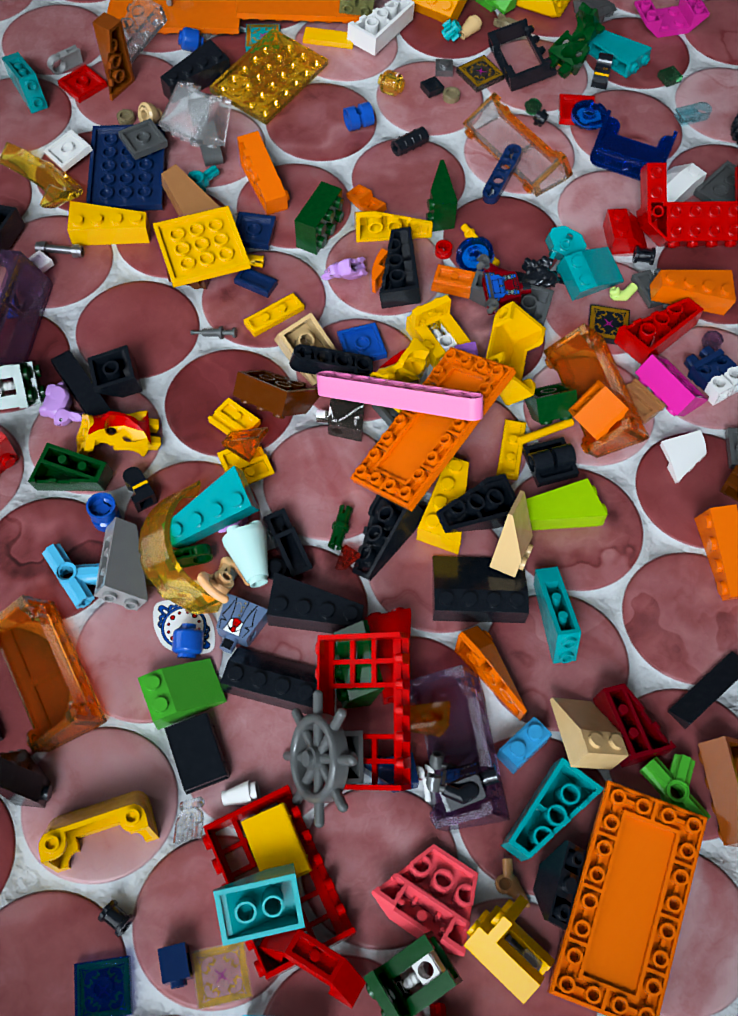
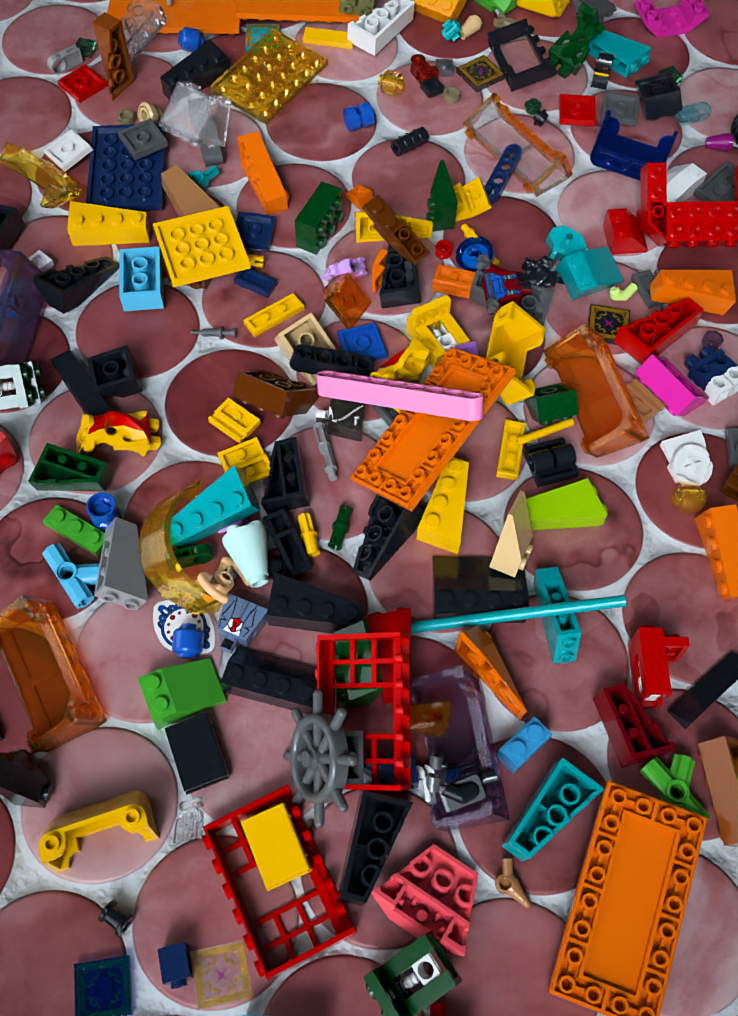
(25, 82): teal slope -> none
(58, 405): lavender animal -> none
(73, 285): none -> black wedge
(75, 529): none -> bright green plate
(76, 249): flat silver bar -> none
(86, 46): none -> clear green plate
(137, 483): black leg -> none
(141, 279): none -> medium azure brick
(241, 794): white cone -> none
(245, 442): clear orange slope -> none
(259, 905): teal slope -> none
(286, 480): none -> black wedge
(308, 535): none -> yellow axle
(318, 961): red slope -> none
(325, 449): none -> light grey piece
(345, 299): none -> clear orange slope
(347, 557): clear red slope -> none
(371, 841): none -> black wedge
(394, 232): none -> reddish brown slope
(421, 69): none -> clear red leg
(471, 199): none -> yellow slope
(480, 507): black wedge -> none
(508, 949): yellow brick -> none
(519, 613): none -> teal piece
(558, 883): black slope -> none
(588, 114): clear blue tile -> none
(588, 735): tan slope -> none
(598, 410): orange slope -> none
(623, 107): none -> dark grey plate
(644, 255): black bush -> none
(649, 661): none -> red brick
(659, 96): none -> black slope
(689, 498): none -> clear yellow head
(691, 465): none -> white tile
(720, 142): none -> magenta cone

